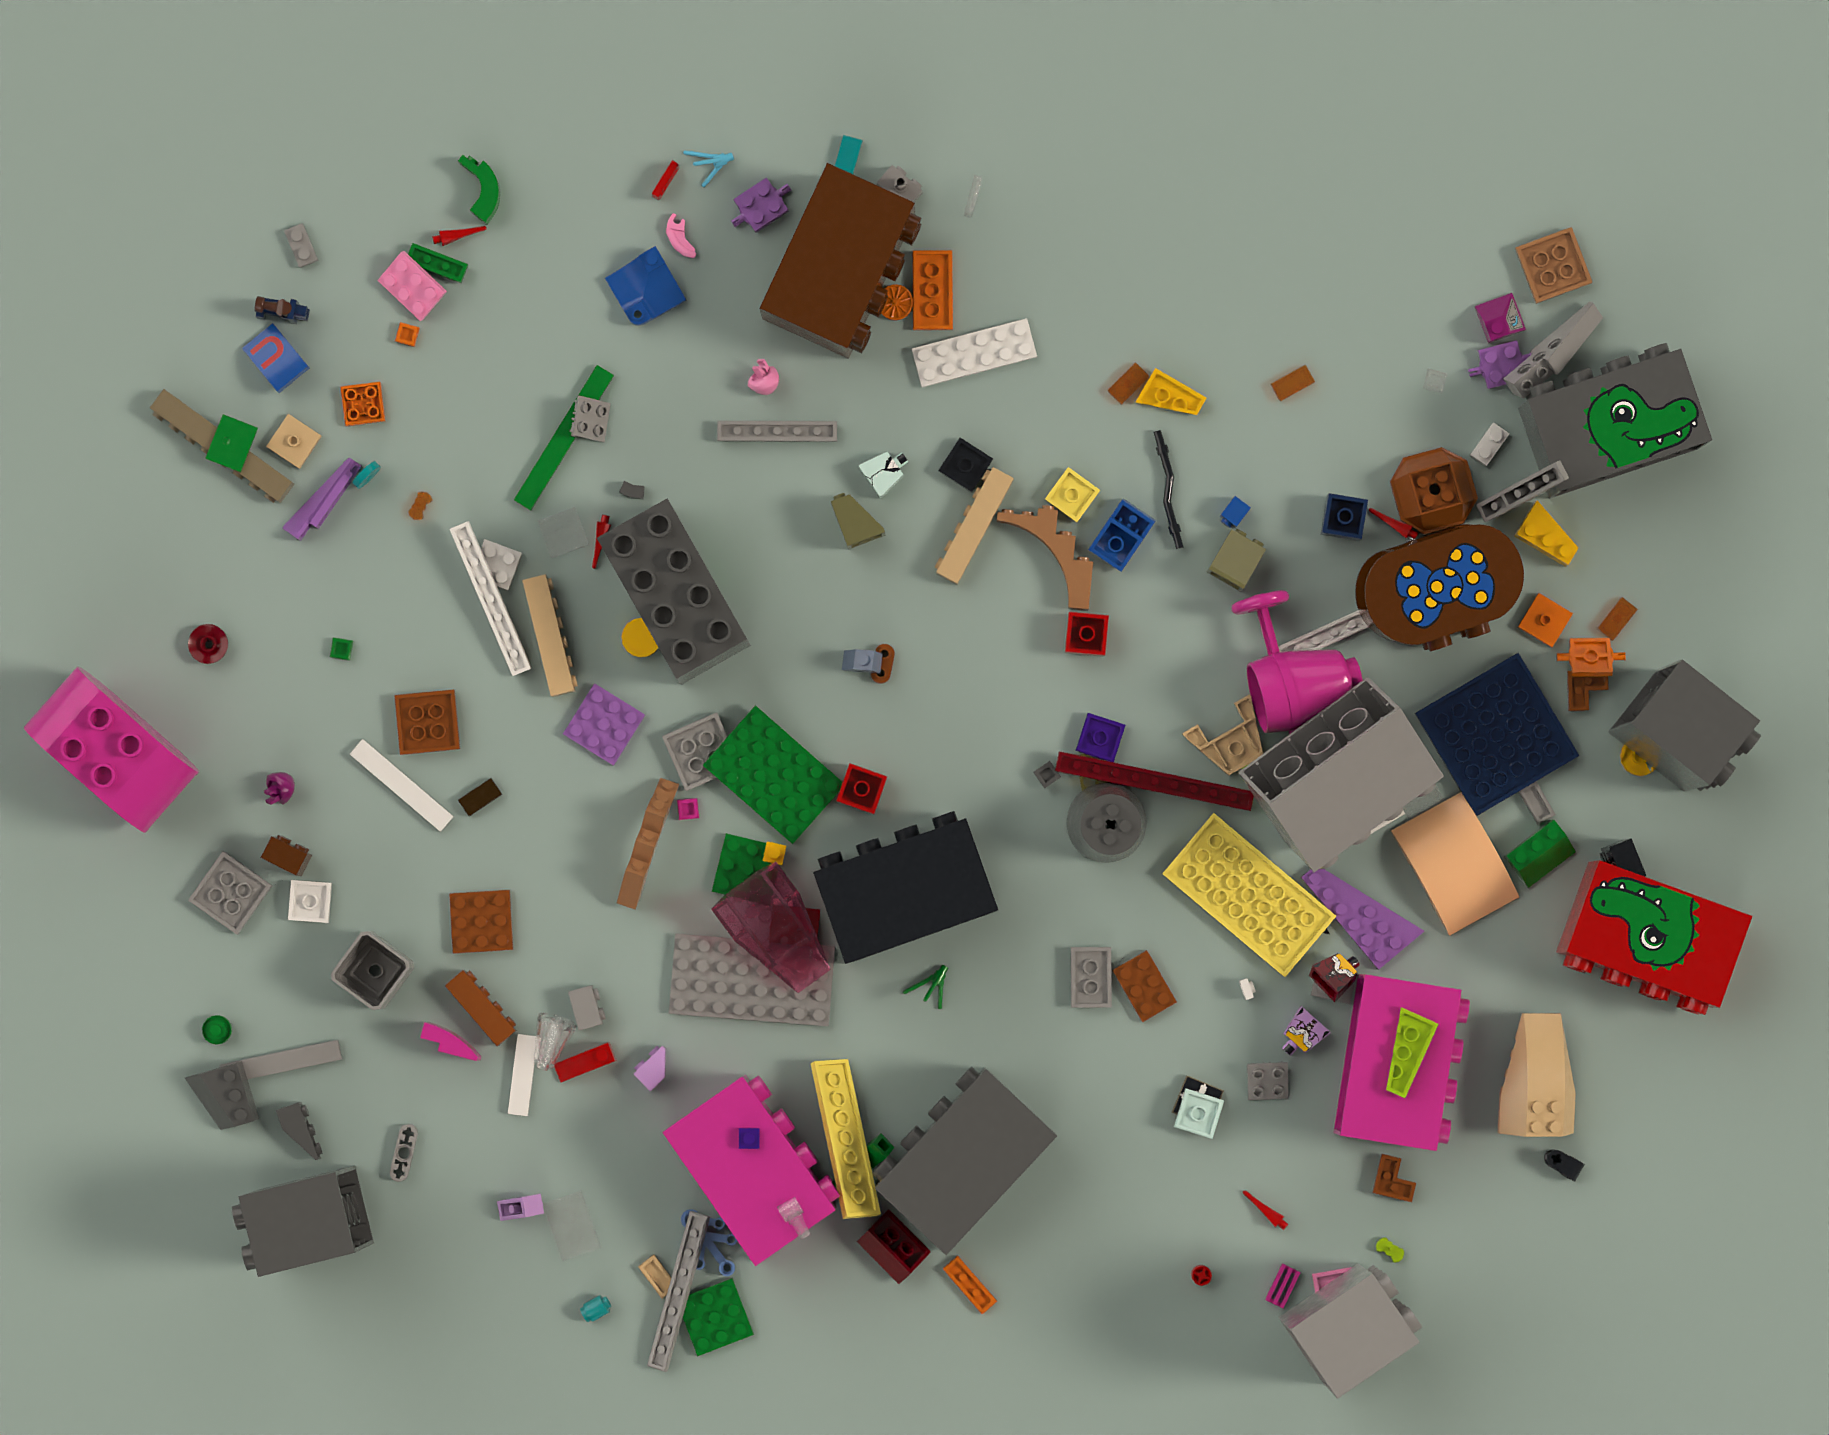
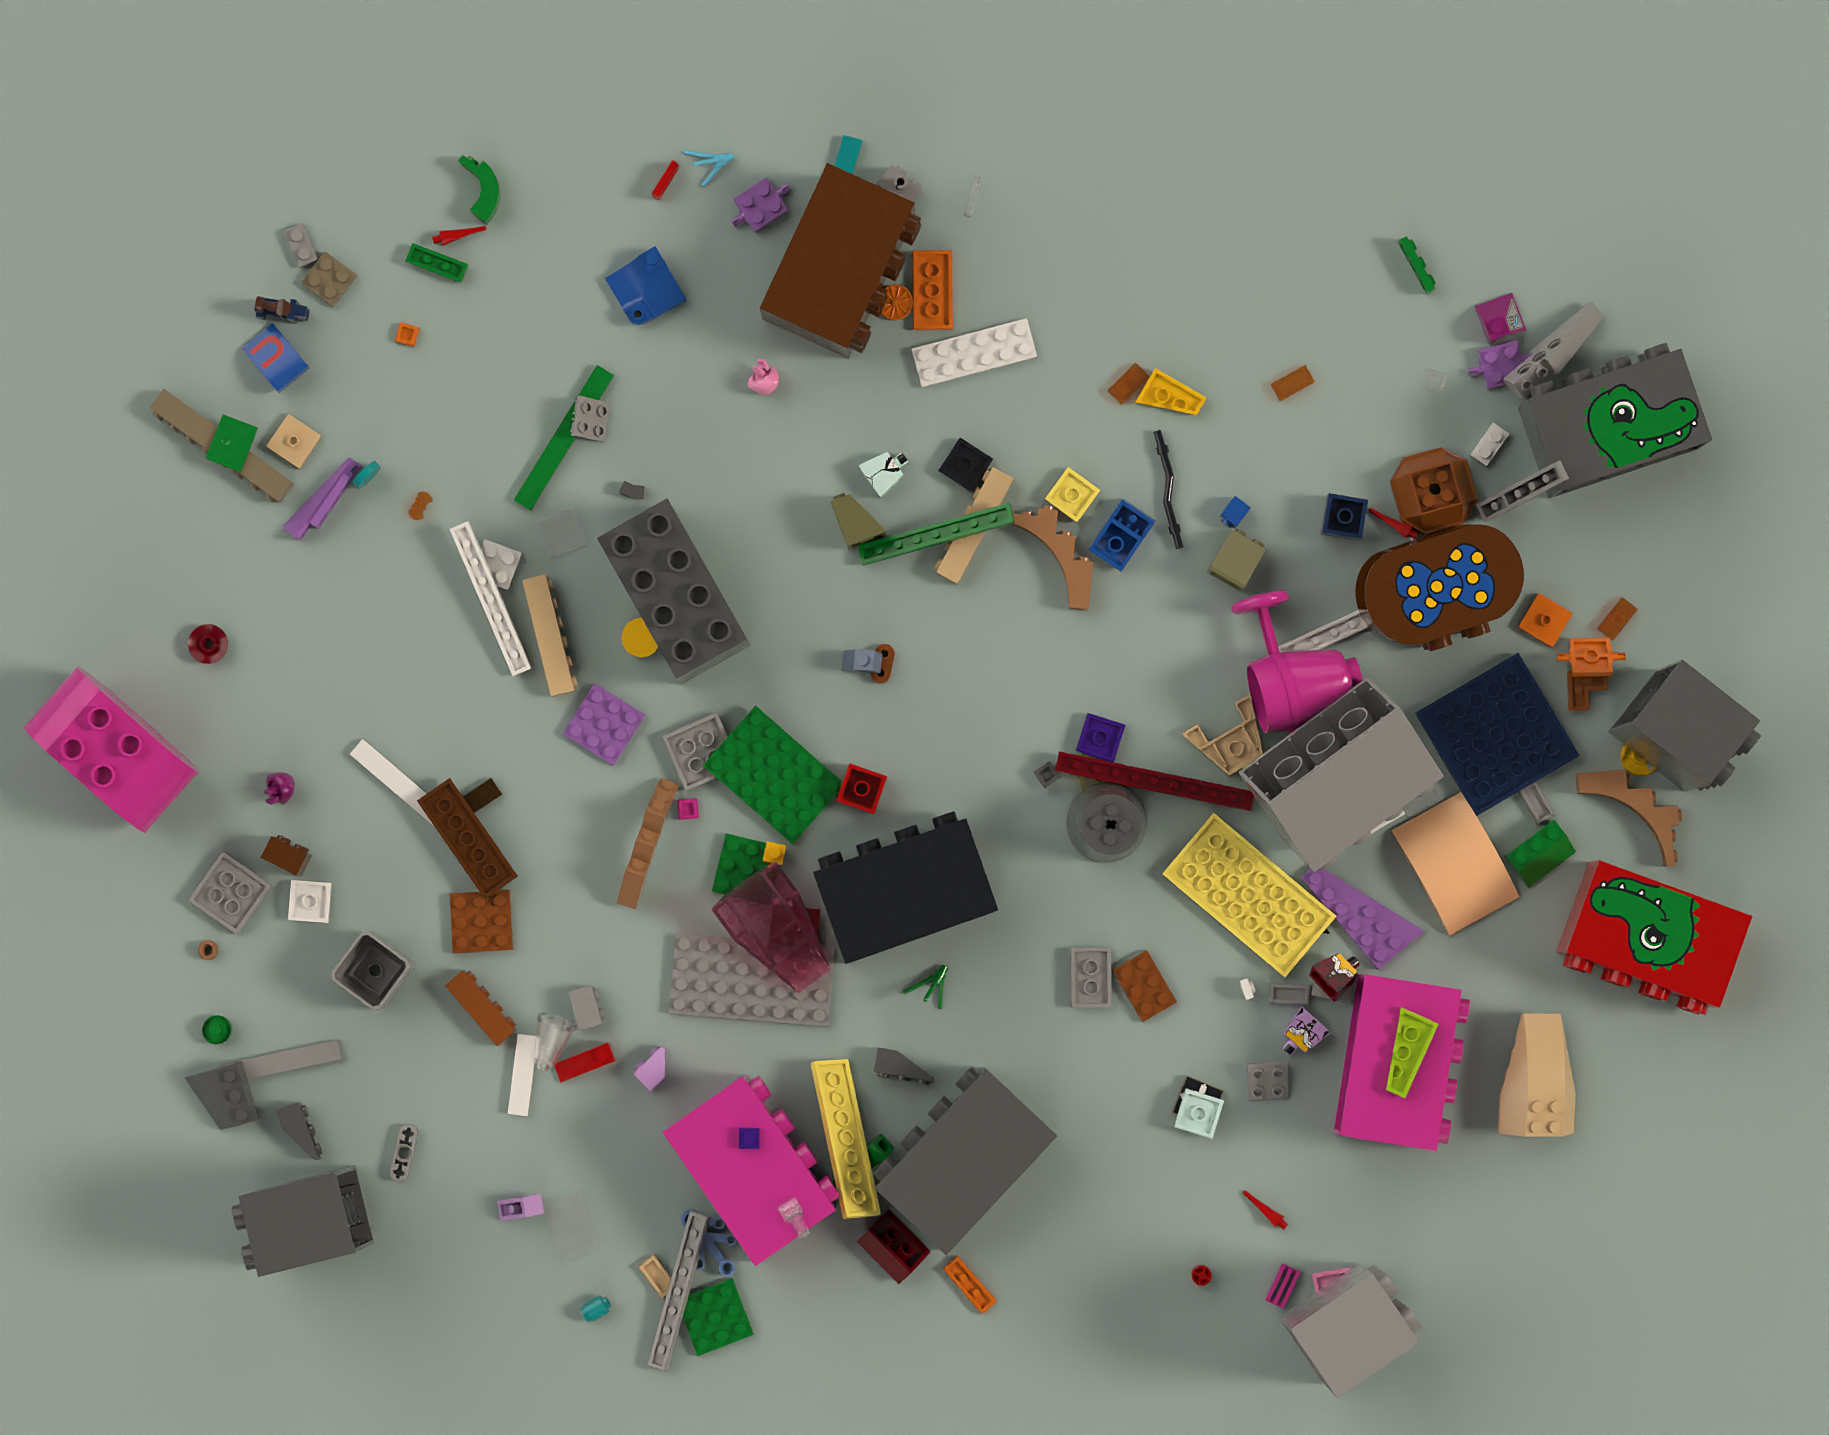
(201, 950): none -> medium nougat plate
(329, 279): none -> dark tan plate
(341, 649): green tile -> none
(363, 404): orange tile -> none
(412, 286): bright pink plate -> none
(427, 722): dark orange plate -> none
(449, 1041): dark pink slope -> none
(467, 838): none -> reddish brown plate
(602, 528): red piece -> none
(676, 236): bright pink piece -> none
(777, 431): light grey plate -> none
(895, 1063): none -> dark grey slope
(936, 534): none -> green plate
(1086, 634): red brick -> none
(1289, 993): none -> light grey tile
(1387, 1246): lime piece -> none
(1388, 1184): dark orange plate -> none
(1417, 264): none -> green plate
(1546, 536): yellow wedge -> none
(1553, 265): medium nougat plate -> none
(1566, 1165): black piece -> none
(1623, 855): black slope -> none
(1640, 800): none -> medium nougat arch

